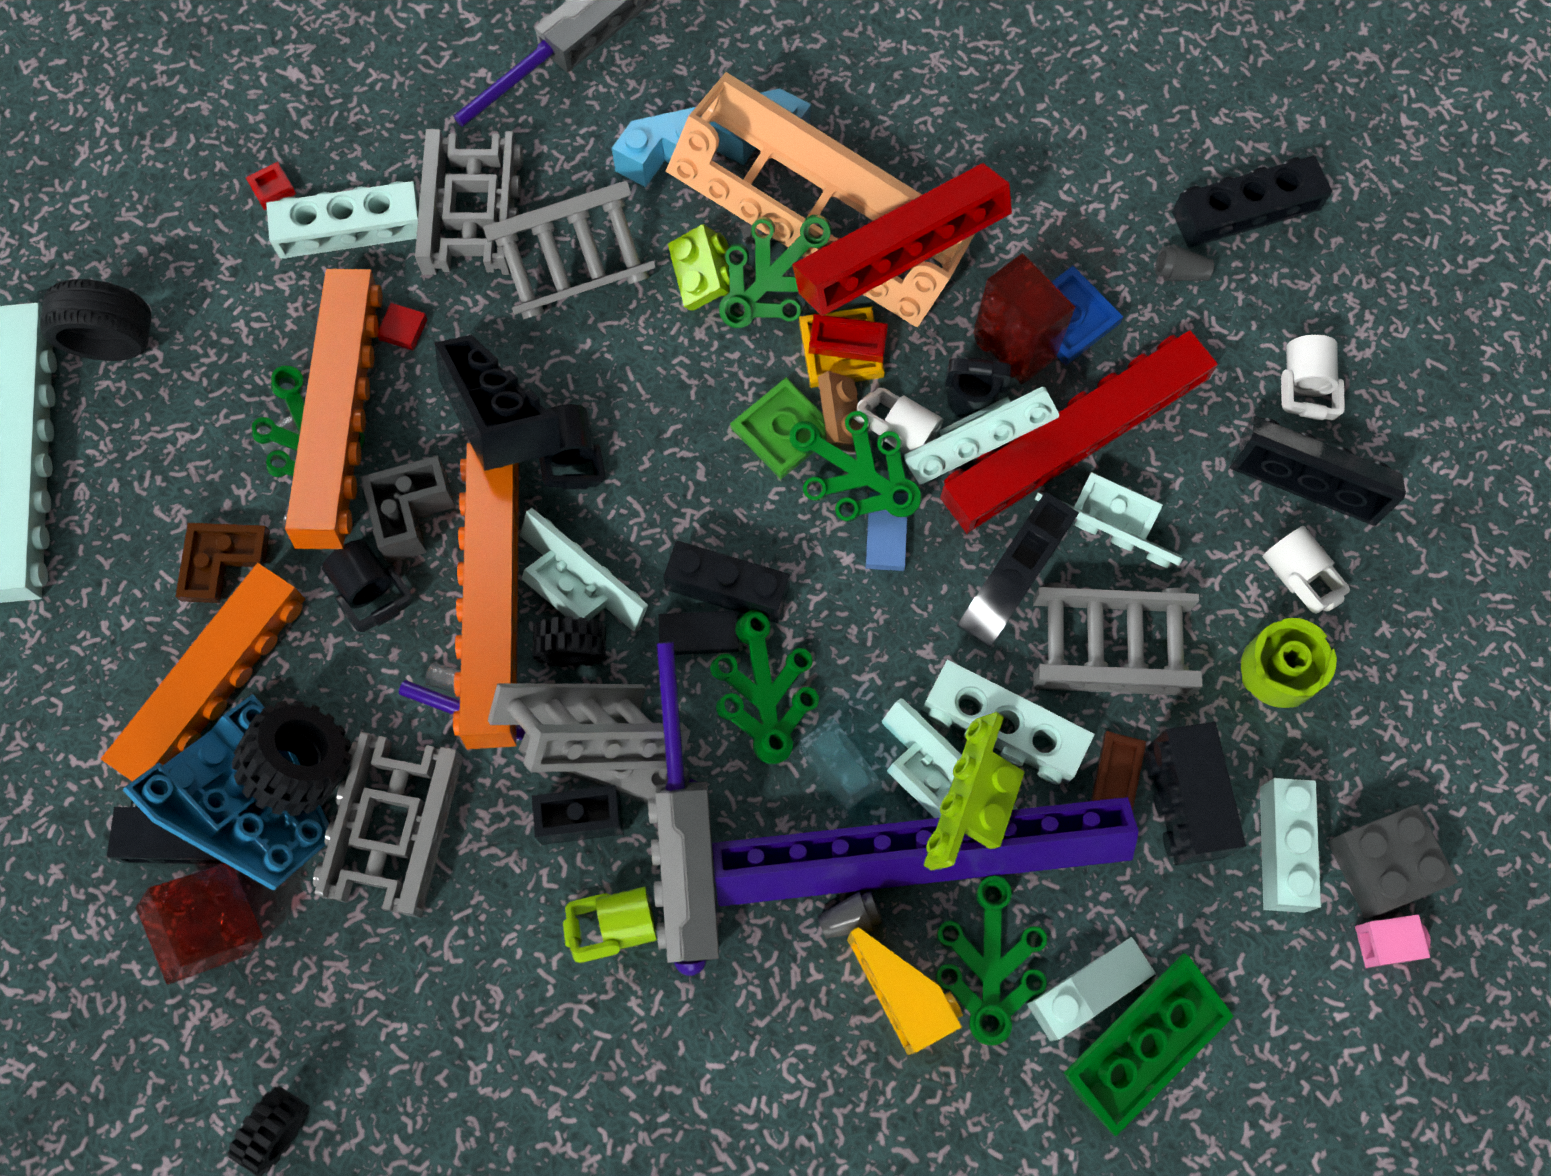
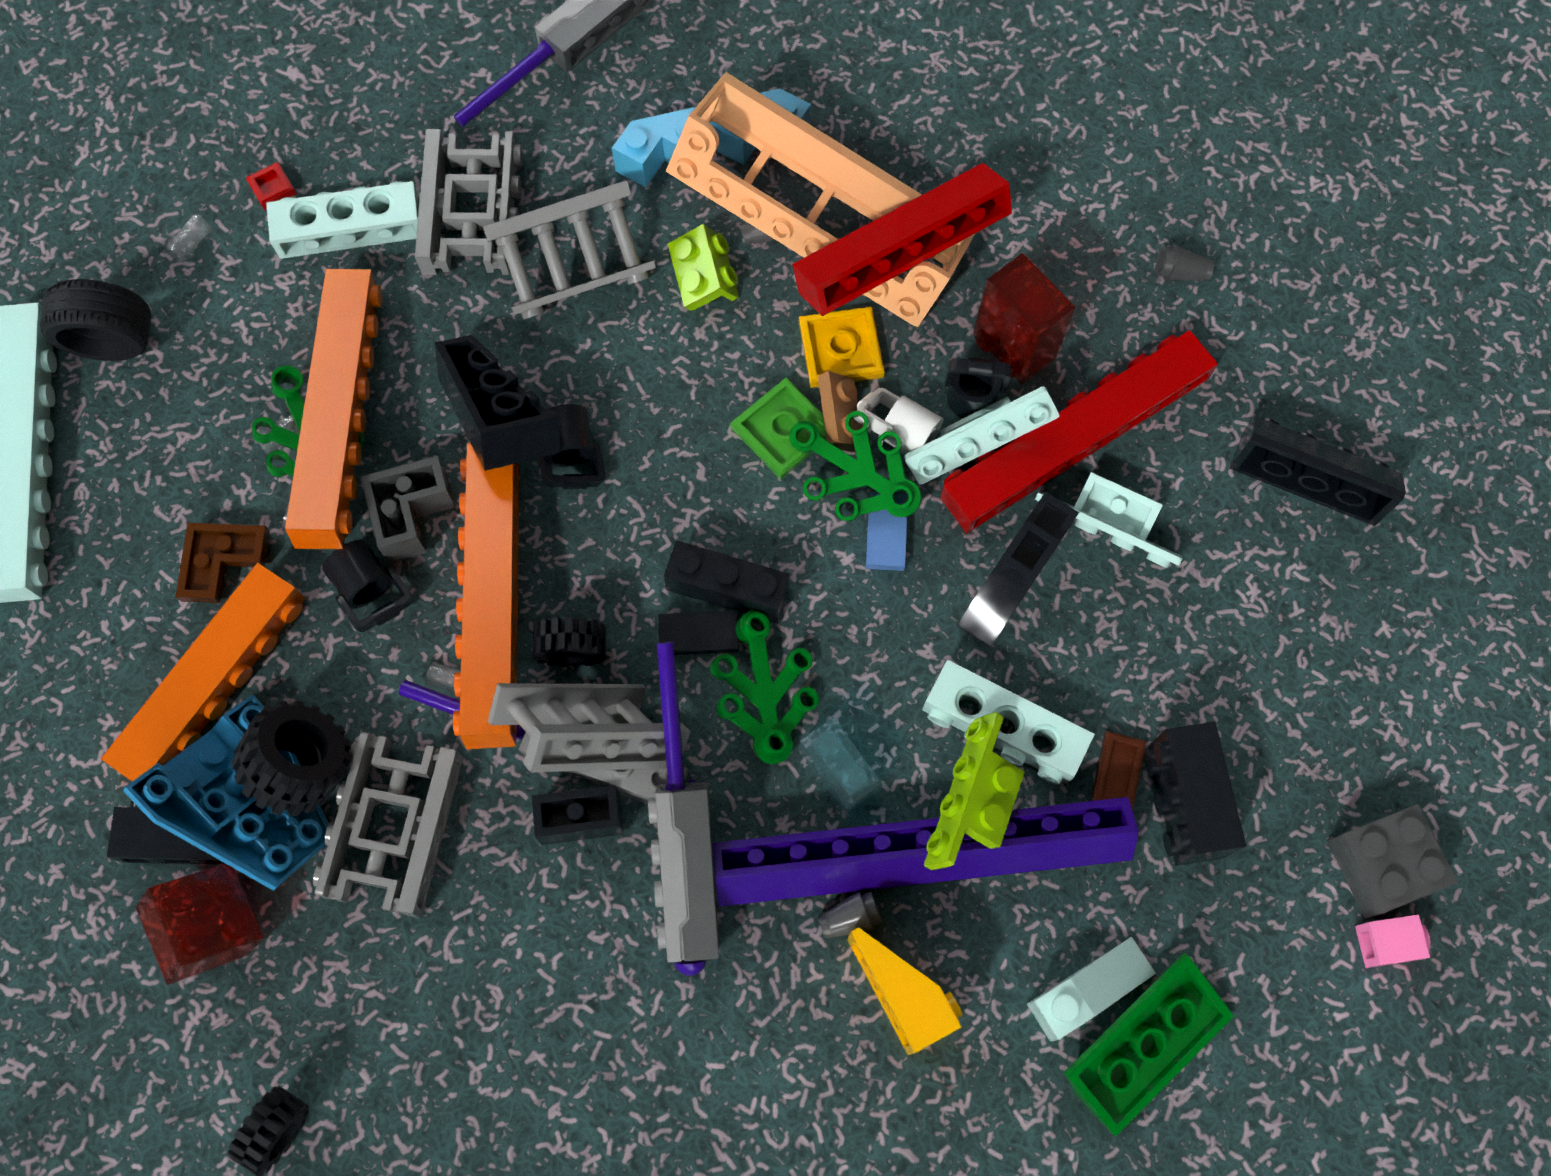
(188, 238): none -> clear pin
(402, 326): red tile -> none
(573, 578): light aqua bracket -> none
(623, 921): lime piece -> none
(768, 275): green plant -> none
(848, 338): red tile -> none
(929, 761): light aqua bracket -> none
(991, 968): green plant -> none
(1091, 318): blue plate -> none
(1096, 674): light grey fence -> none
(1289, 682): lime brick -> none
(1289, 845): light aqua brick -> none
(1298, 562): white piece -> none
(1303, 192): black brick -> none
(1312, 373): white piece -> none

